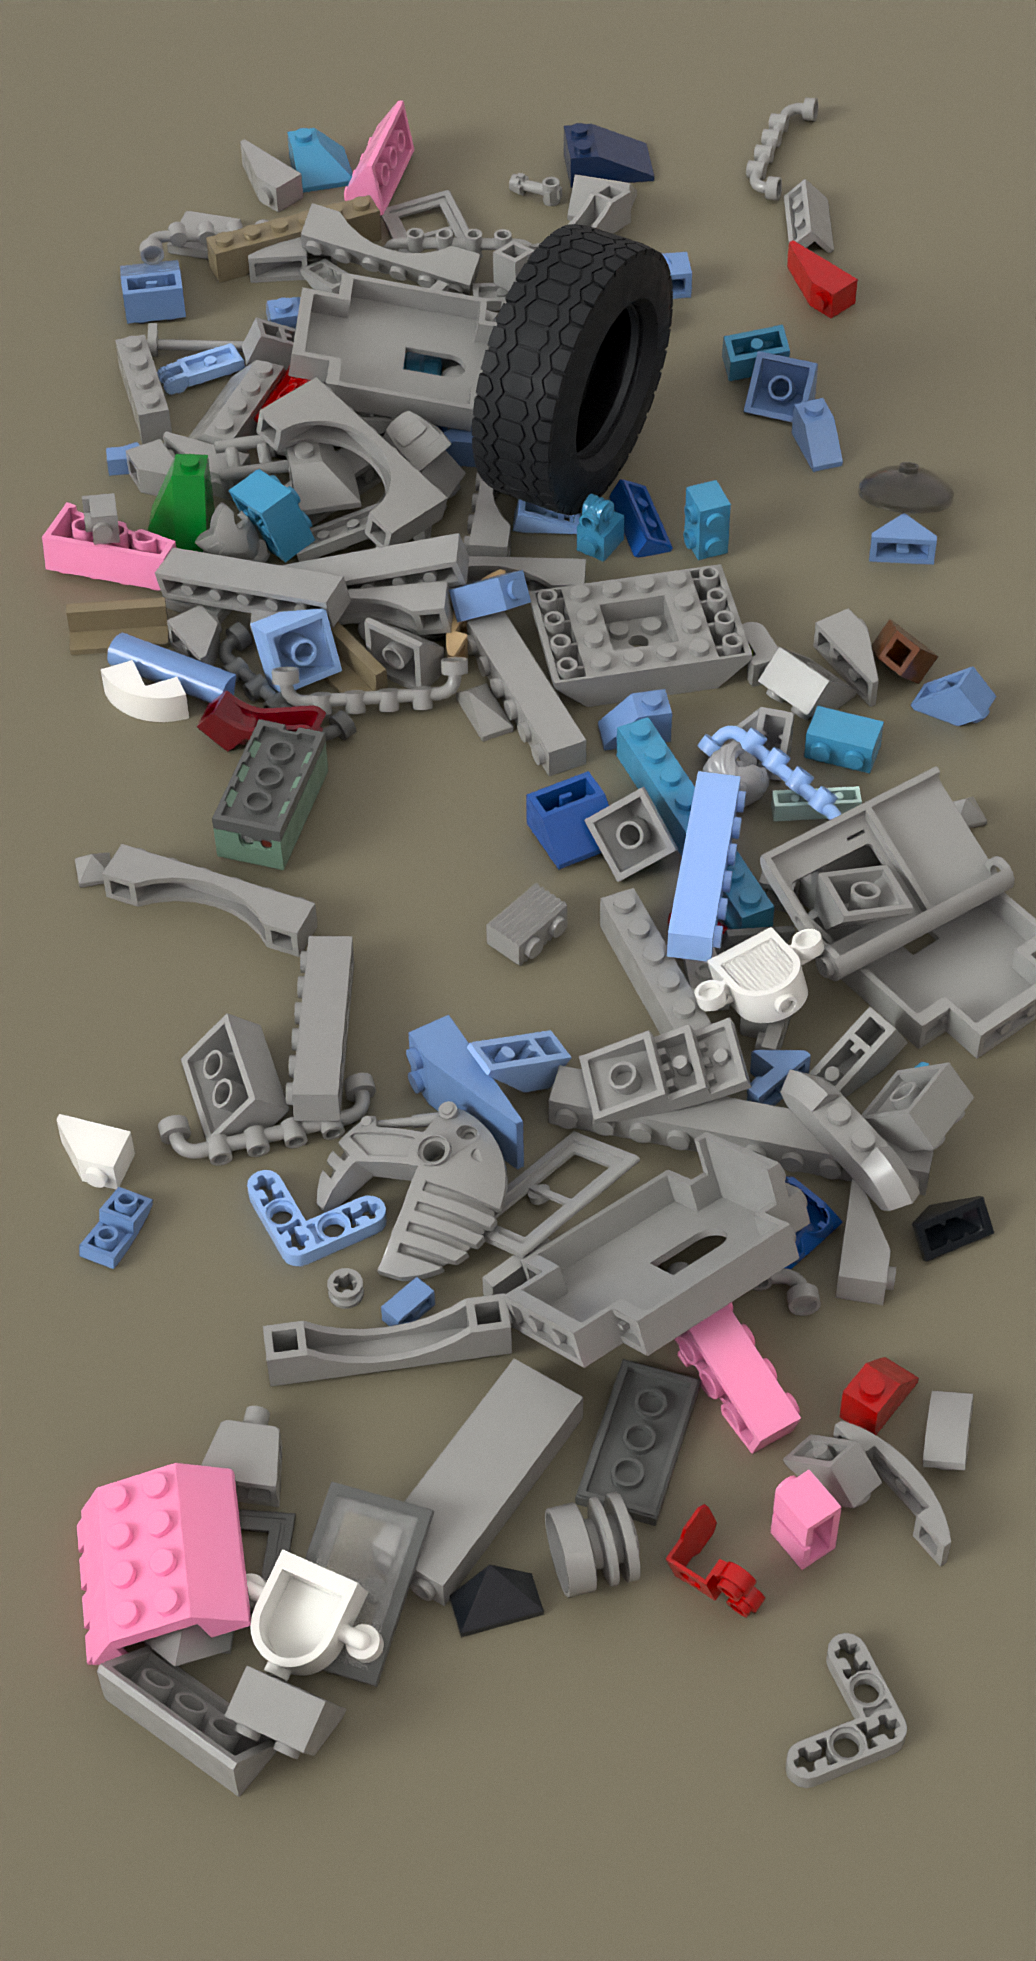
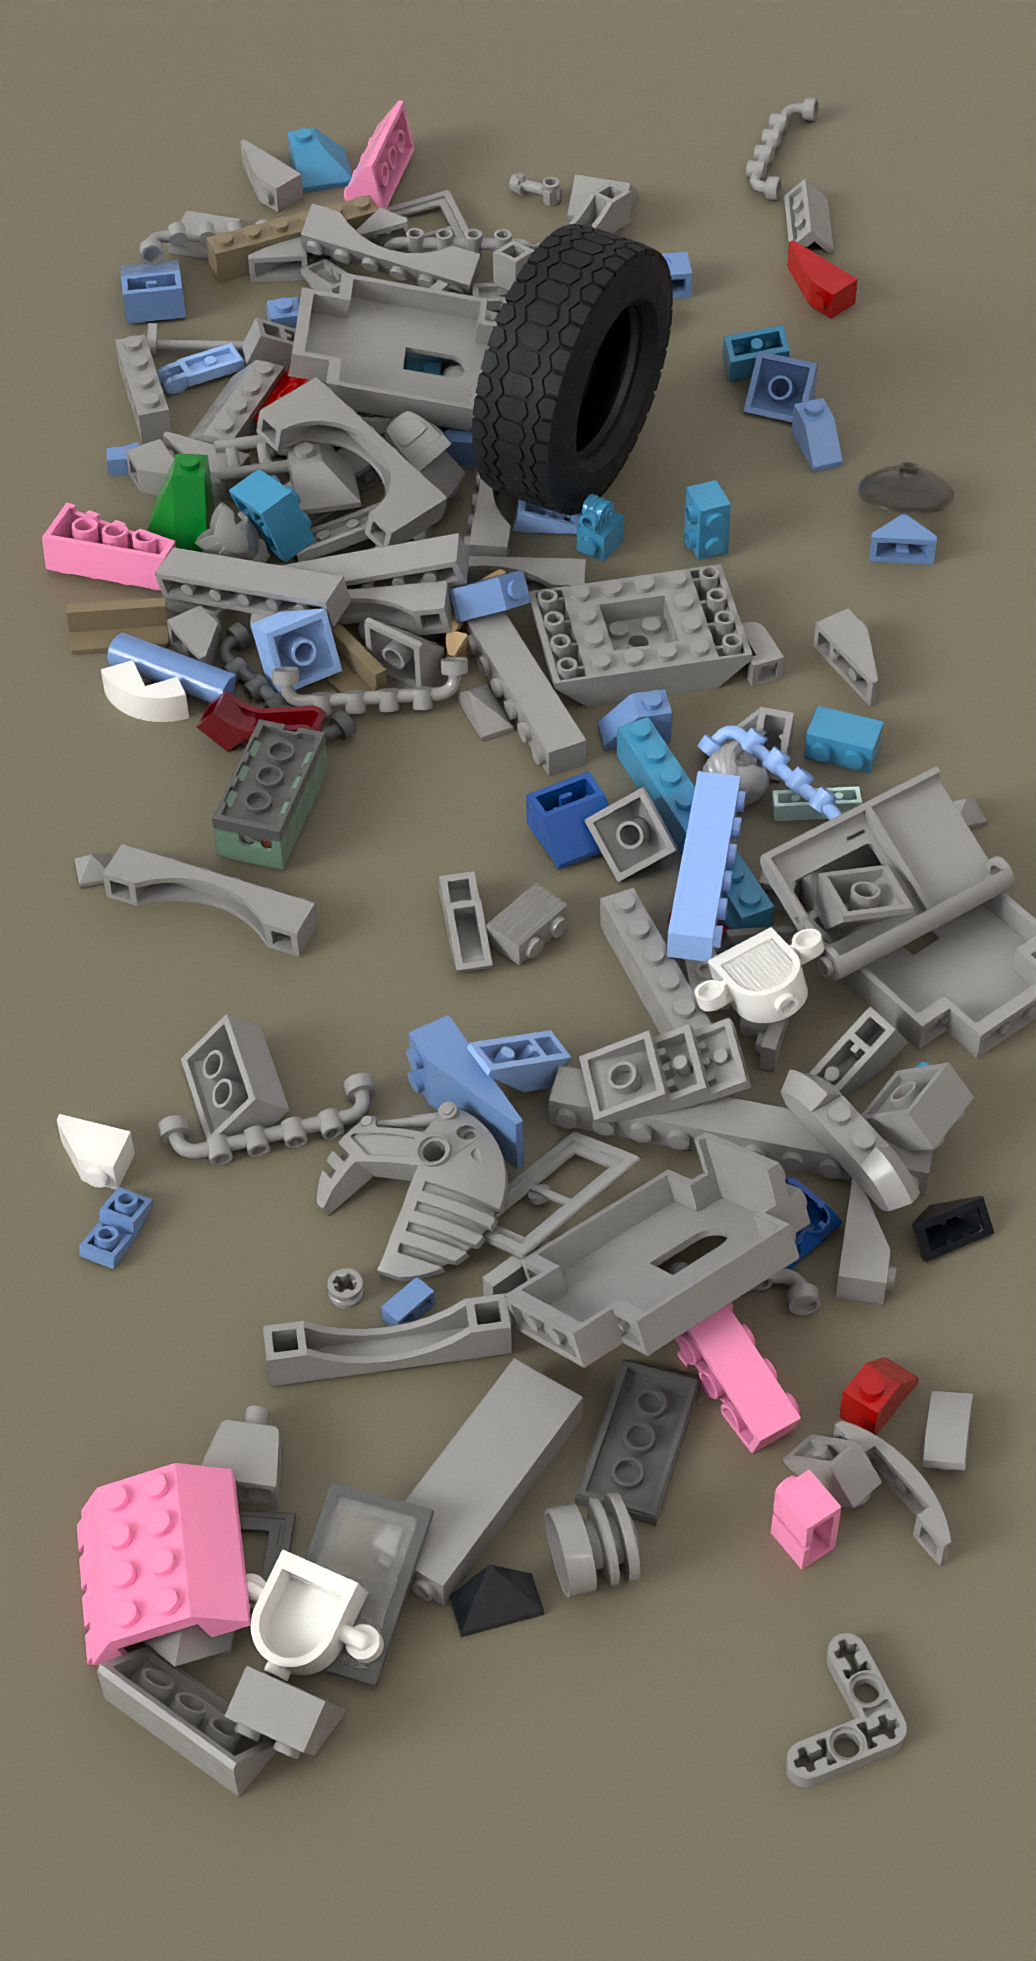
(101, 518): light grey brick -> none
(310, 1232): light blue beam -> none
(322, 1029): light grey brick -> none
(383, 227): none -> light grey slope
(465, 922): none -> light grey slope
(605, 155): dark blue slope -> none
(641, 521): blue slope -> none
(724, 1576): red piece -> none
(771, 1070): medium blue slope -> none
(804, 684): slope -> none
(903, 652): reddish brown slope -> none
(956, 698): medium blue slope -> none

